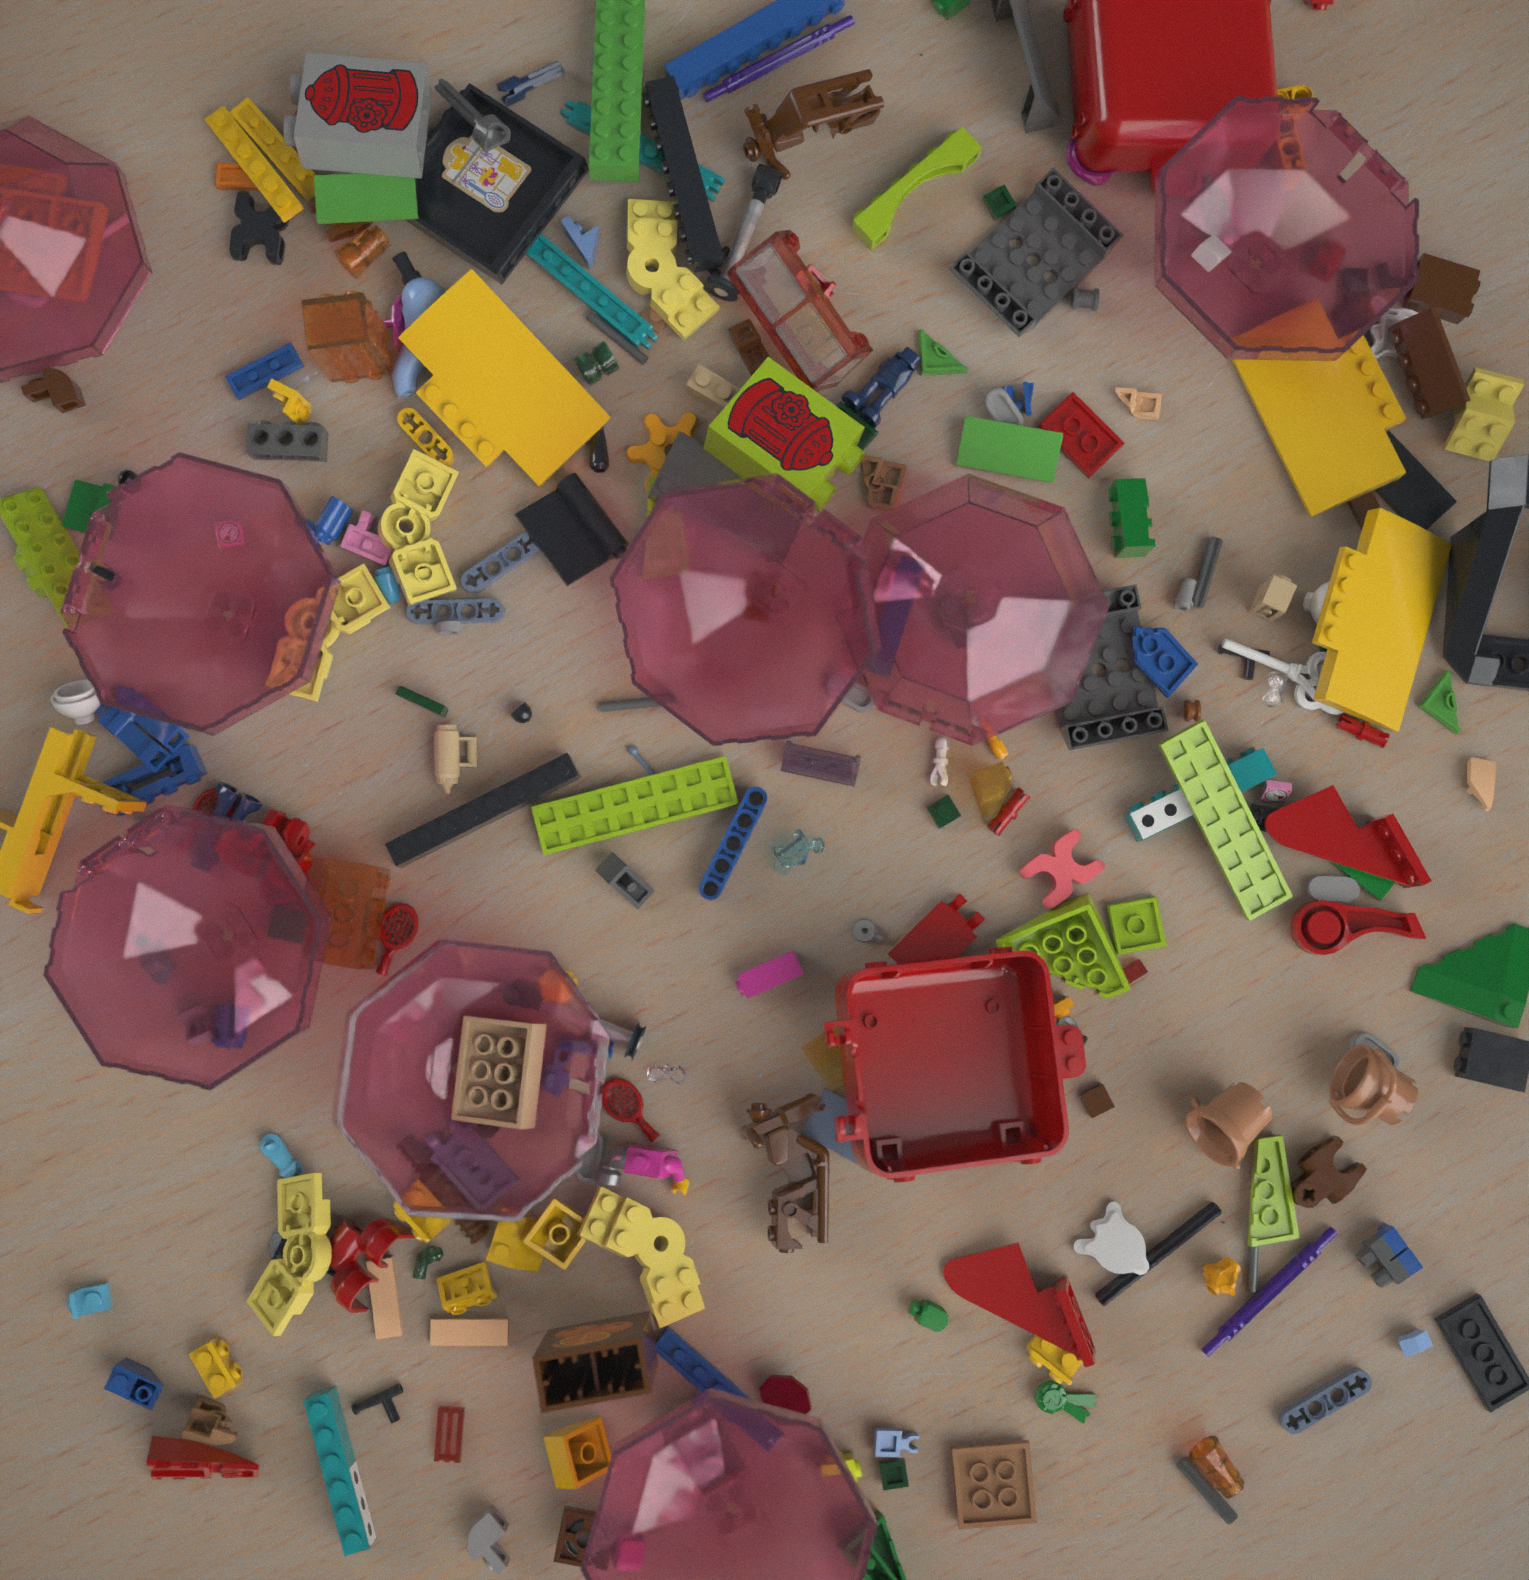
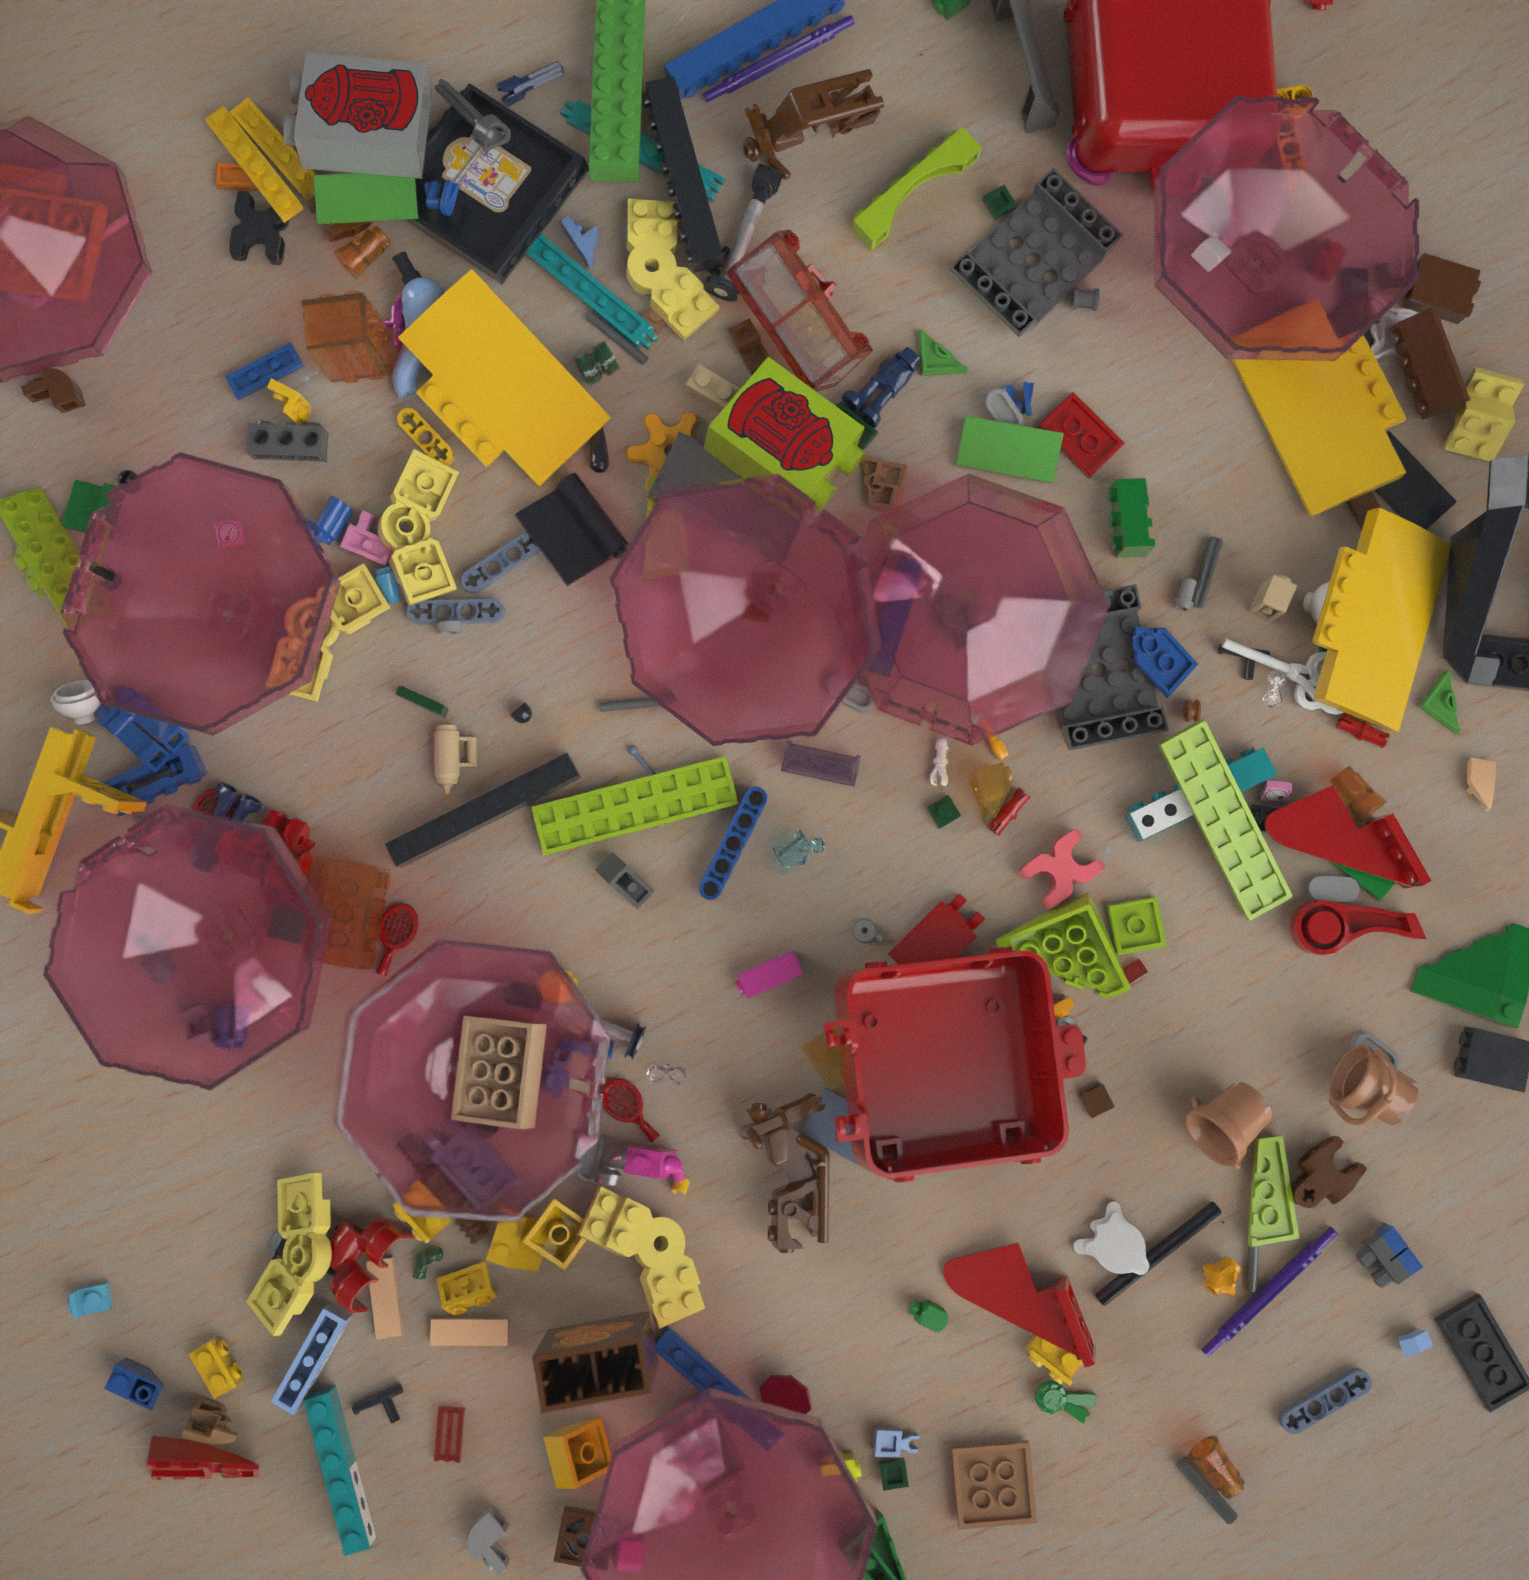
(277, 1151): medium azure piece -> none
(311, 1358): none -> light blue brick
(447, 200): none -> blue piece
(1140, 404): light nougat slope -> none
(1357, 793): none -> clear orange plant

